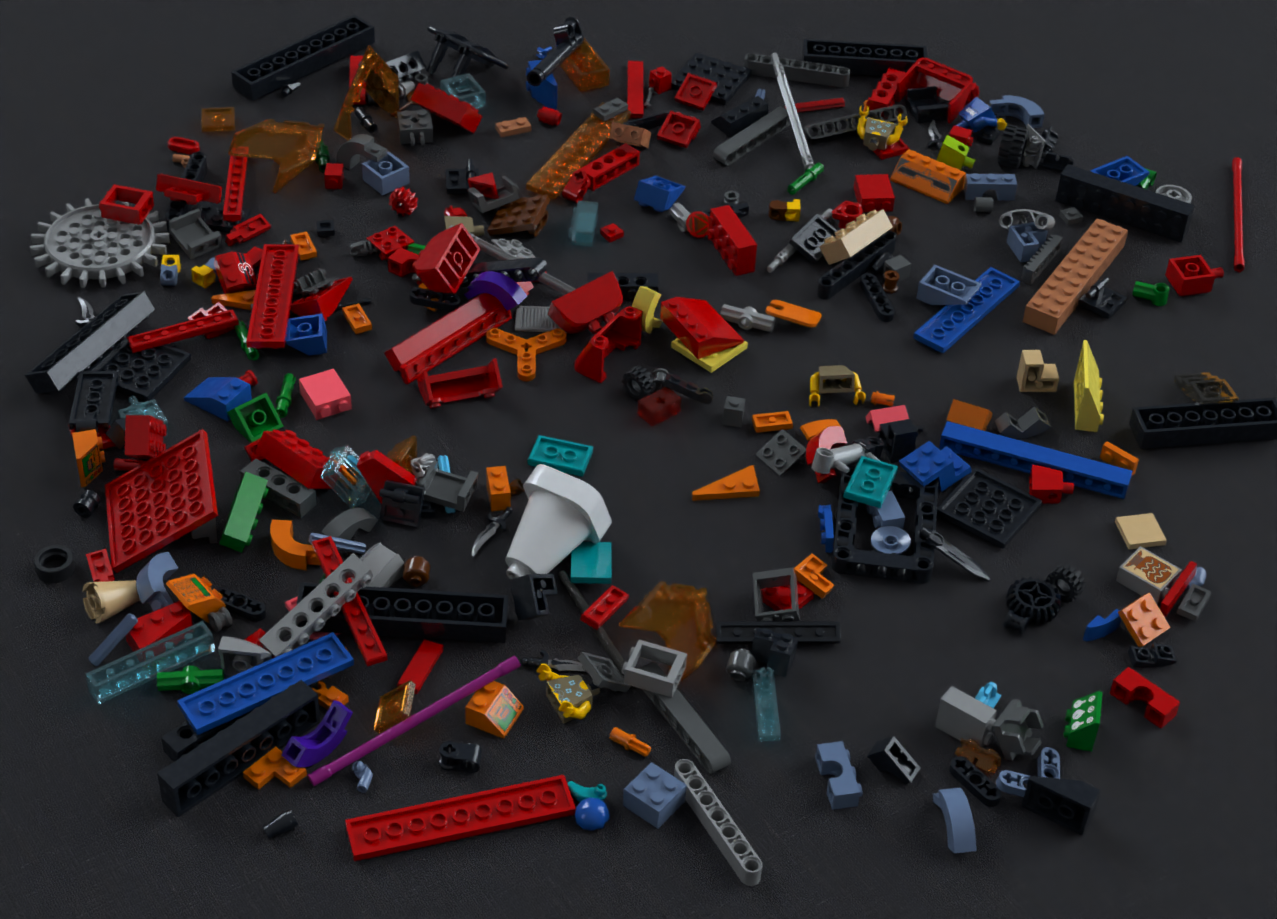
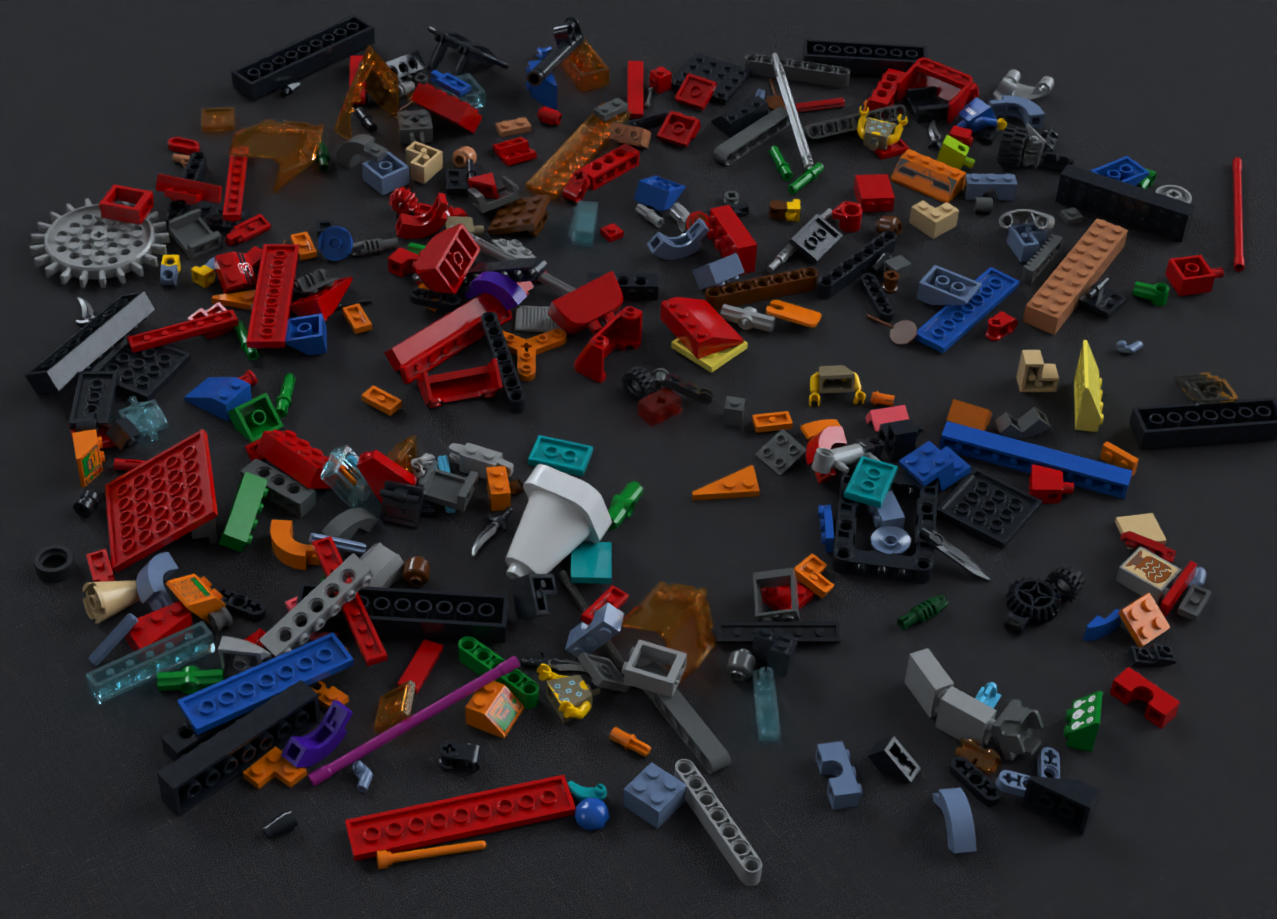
(144, 436): red brick -> none
(325, 394): coral brick -> none
(334, 176): red brick -> none
(335, 243): none -> blue tile
(381, 400): none -> orange plate
(387, 859): none -> orange piece
(389, 241): red hinge -> none
(422, 209): none -> red plate
(423, 161): none -> tan brick
(423, 225): none -> red arch
(450, 83): none -> blue hinge
(461, 156): none -> nougat head
(477, 459): none -> light grey hinge
(482, 659): none -> green beam
(499, 349): none -> black beam
(514, 151): none -> red slope
(604, 626): none -> sand blue arch
(624, 504): none -> green piece
(646, 301): light yellow arch -> none
(649, 215): none -> light grey axle
(680, 246): none -> sand blue arch
(718, 272): none -> sand blue brick
(762, 288): none -> reddish brown beam
(774, 101): none -> reddish brown piece
(782, 166): none -> green pin
(855, 236): tan brick -> none
(901, 332): none -> piece
(923, 611): none -> dark green hinge
(927, 680): none -> light grey brick
(933, 220): none -> tan brick
(1000, 326): none -> red piece
(1013, 88): none -> light grey panel
(1130, 349): none -> sand blue arm
(1135, 540): none -> red hinge

